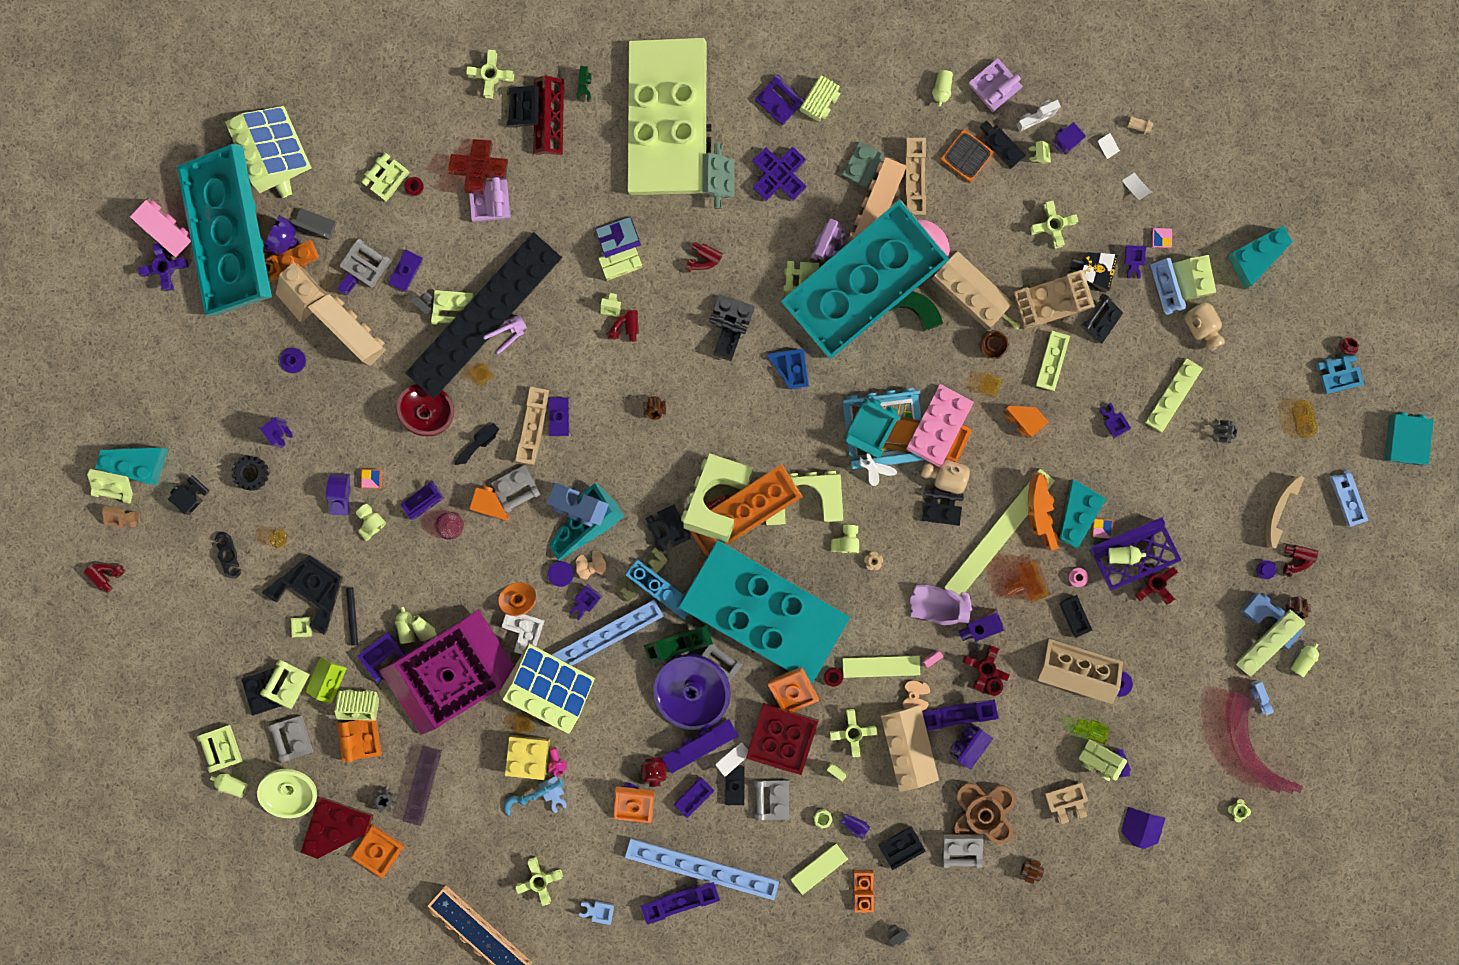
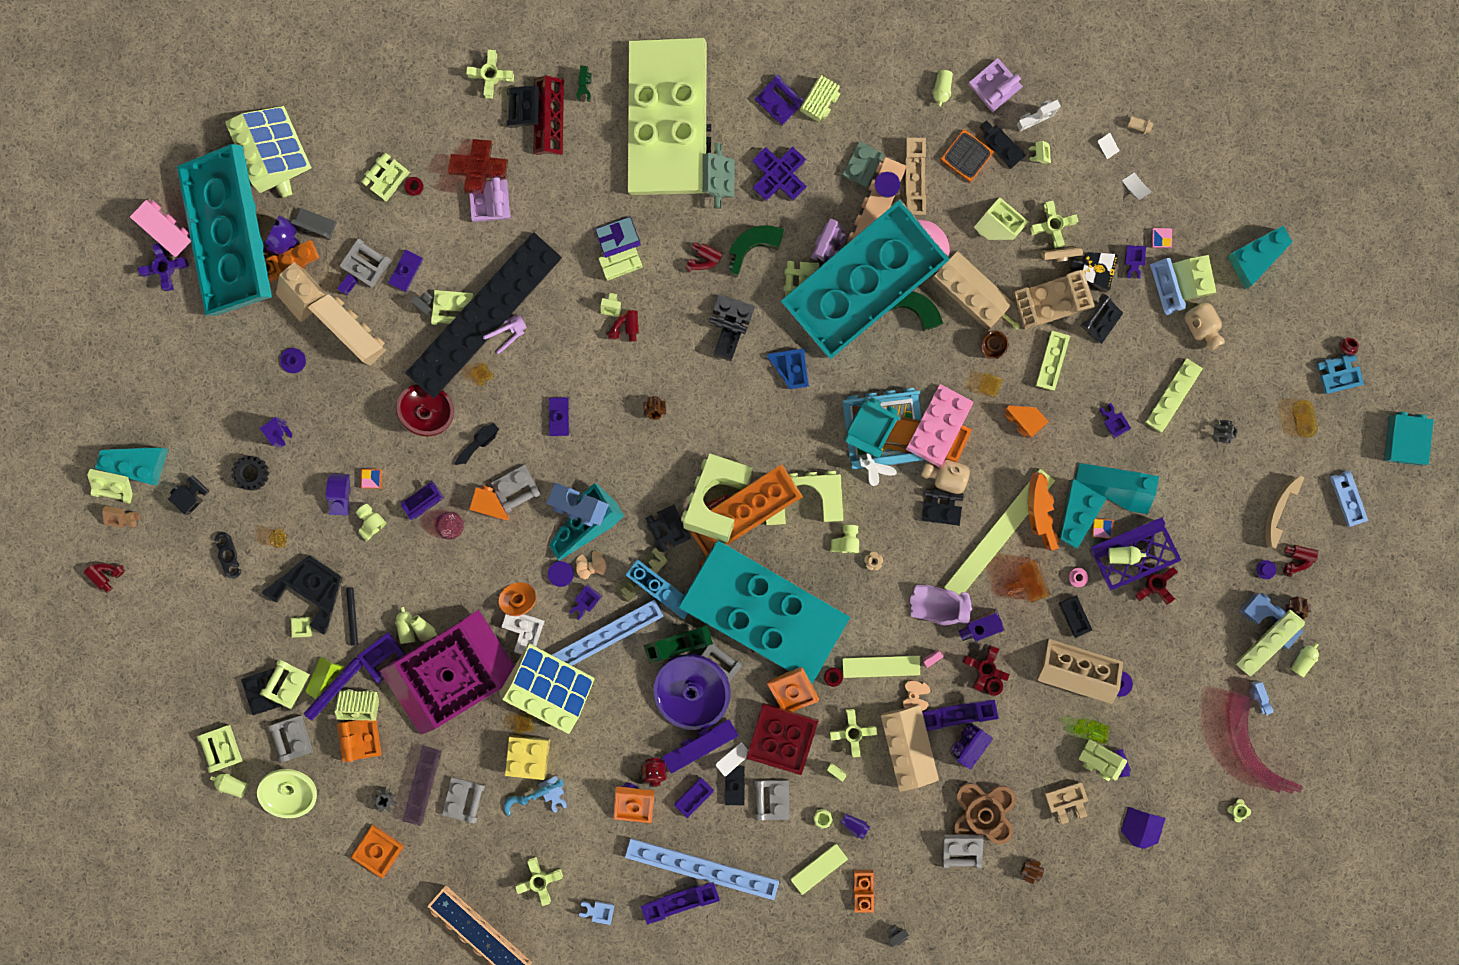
(333, 827): dark red plate -> none
(337, 684): none -> dark purple axle
(457, 798): none -> light grey plate
(532, 426): tan slope -> none
(556, 767): dark pink plate -> none
(754, 237): none -> dark green arch
(887, 184): none -> dark purple piece
(901, 848): black plate -> none
(1001, 222): none -> yellowish green slope
(1062, 253): none -> tan plate
(1068, 138): dark purple brick -> none
(1126, 488): none -> teal wedge

